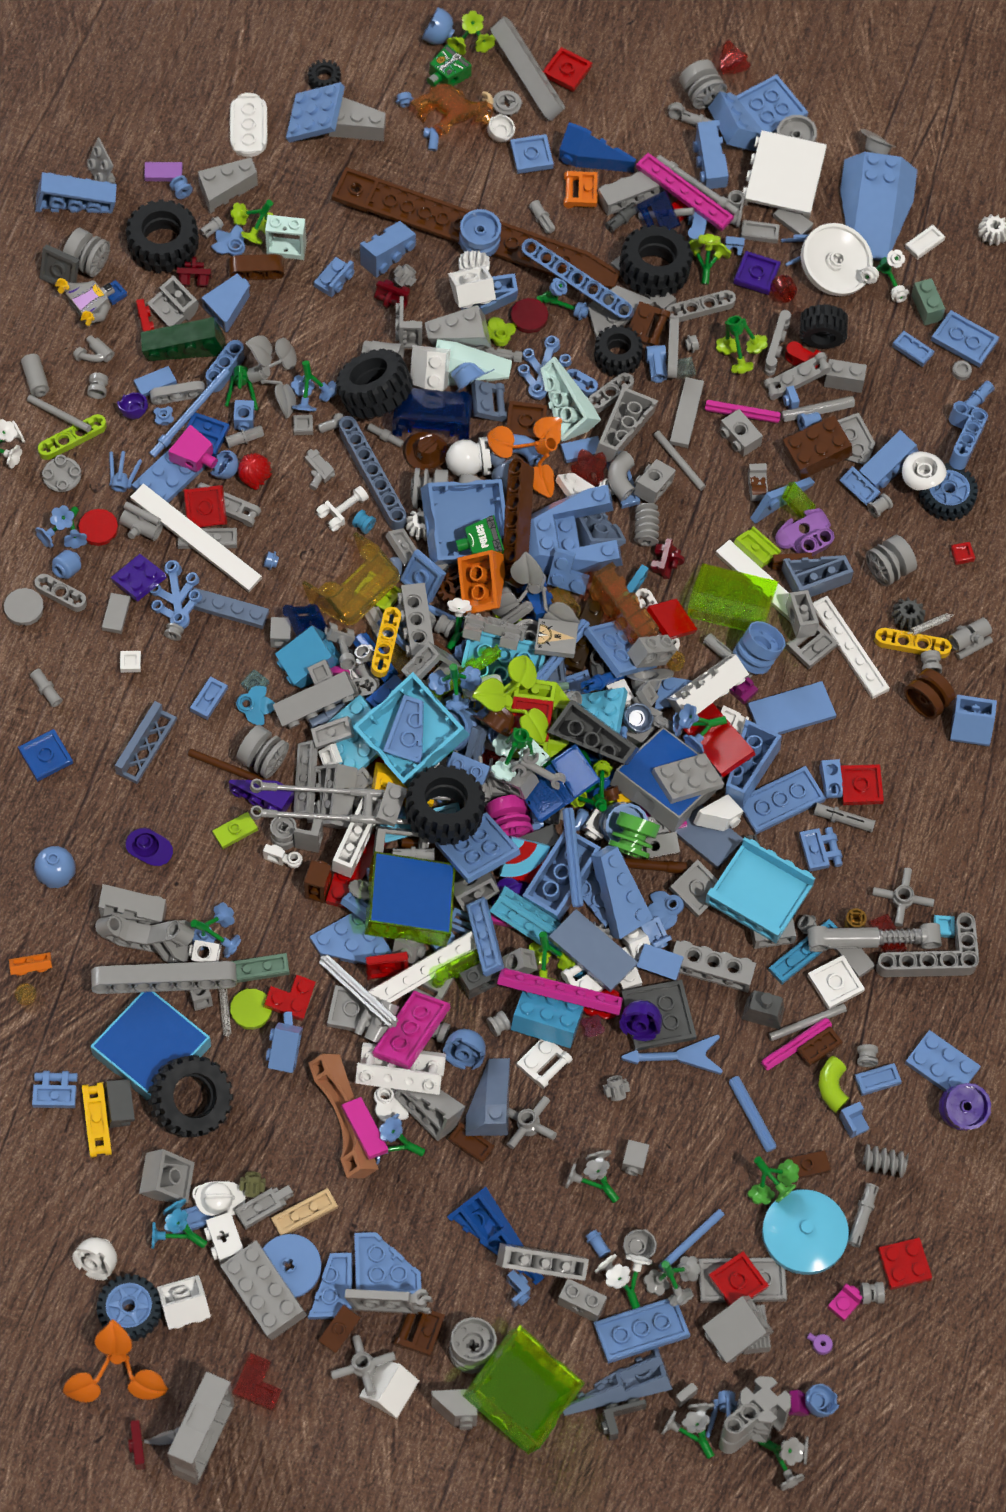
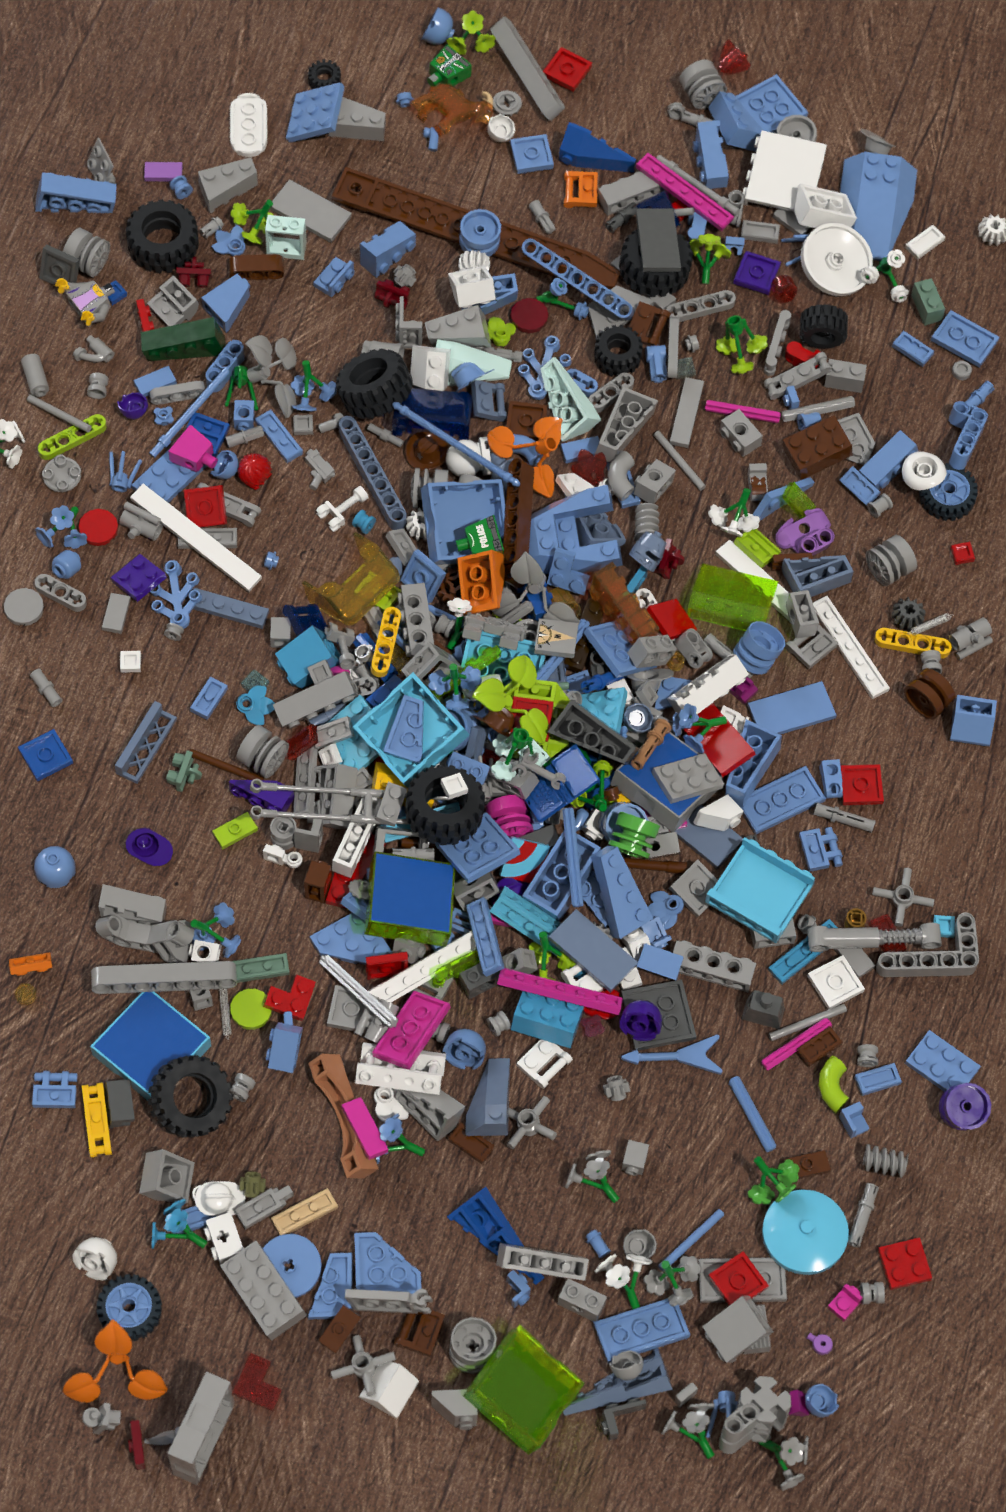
(101, 1418): none -> light grey hips
(183, 1302): white slope -> none
(185, 763): none -> sand green hips
(241, 1087): none -> light grey wheel
(279, 436): none -> medium blue tile
(302, 742): none -> clear red tile
(319, 214): none -> light grey tile
(405, 411): none -> medium blue hose
(454, 786): none -> white tile
(626, 1365): none -> light grey hair
(649, 550): none -> sand blue helmet
(654, 738): none -> medium nougat pin
(658, 240): none -> dark grey tile
(692, 647): none -> light grey piece
(744, 523): none -> white plant
(822, 206): none -> white slope

